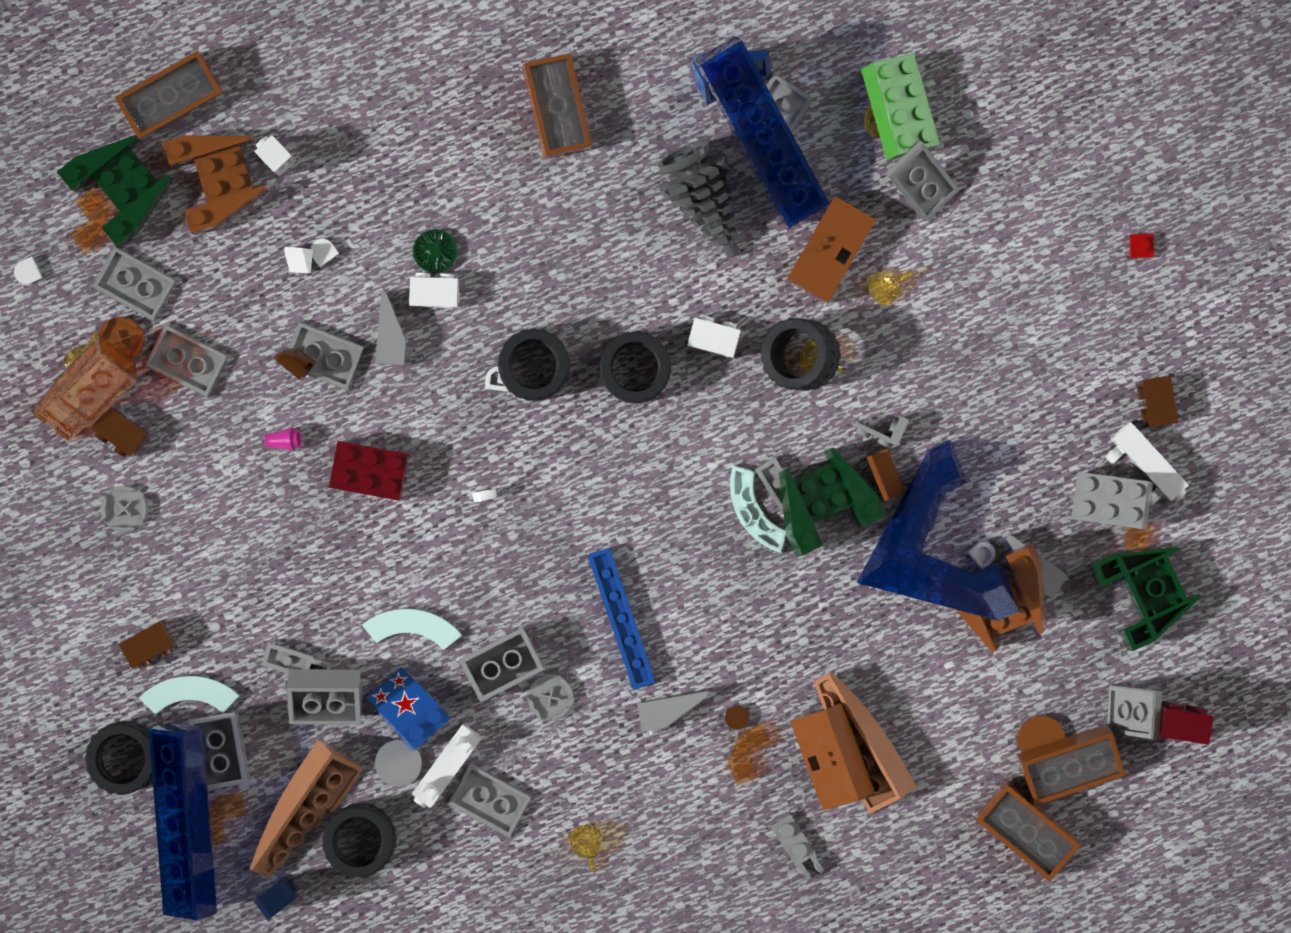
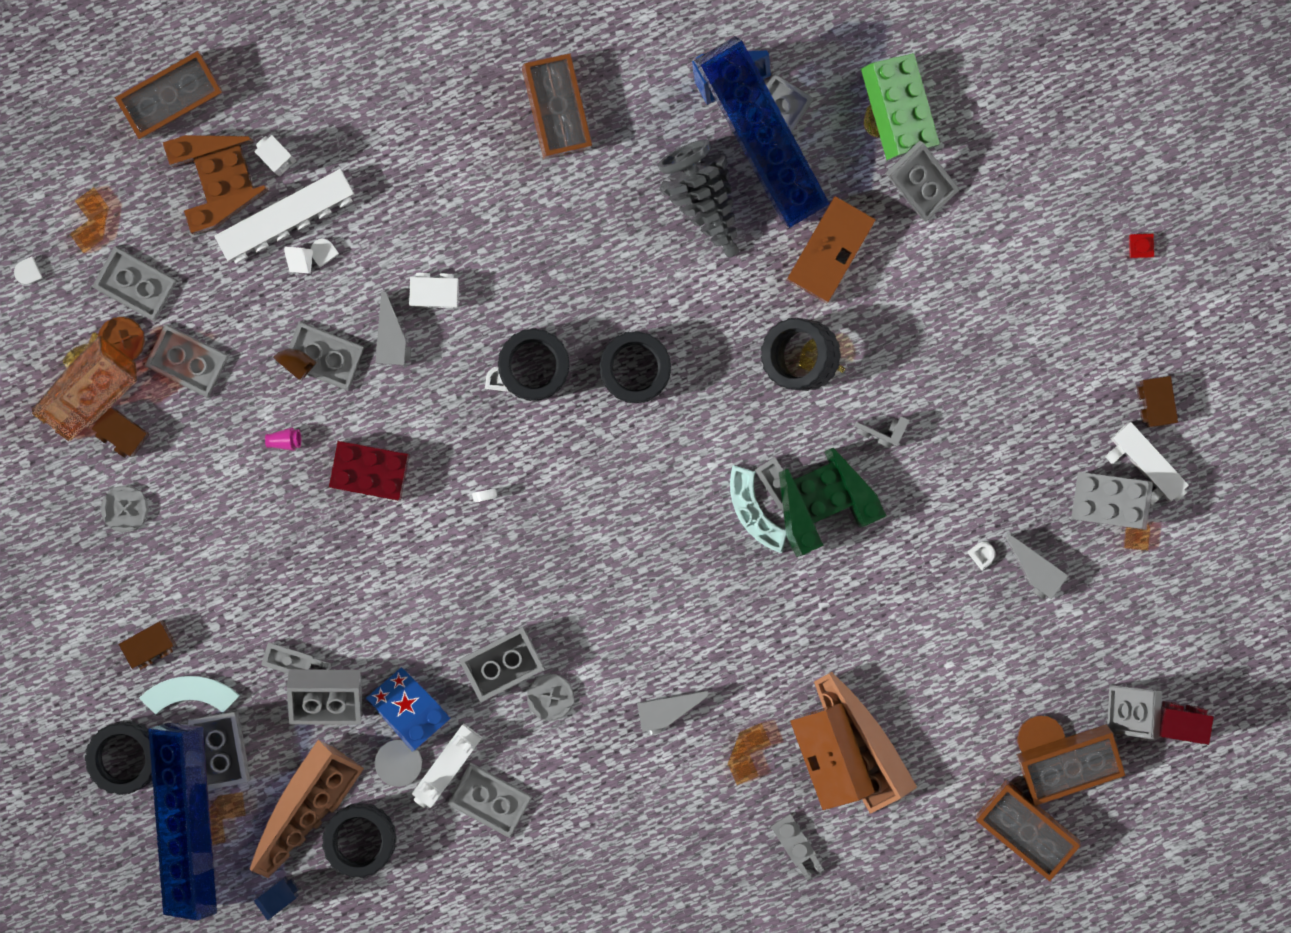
(123, 180): dark green wedge -> none
(285, 216): none -> white brick
(412, 621): light aqua tile -> none
(435, 251): dark green wheel -> none
(586, 842): clear yellow piece -> none
(621, 618): blue plate -> none
(714, 337): white brick -> none
(736, 717): reddish brown tile -> none
(885, 474): dark orange panel -> none
(886, 286): clear yellow piece -> none
(903, 569): clear blue wedge -> none
(1029, 596): dark orange wedge -> none
(1152, 589): dark green wedge -> none

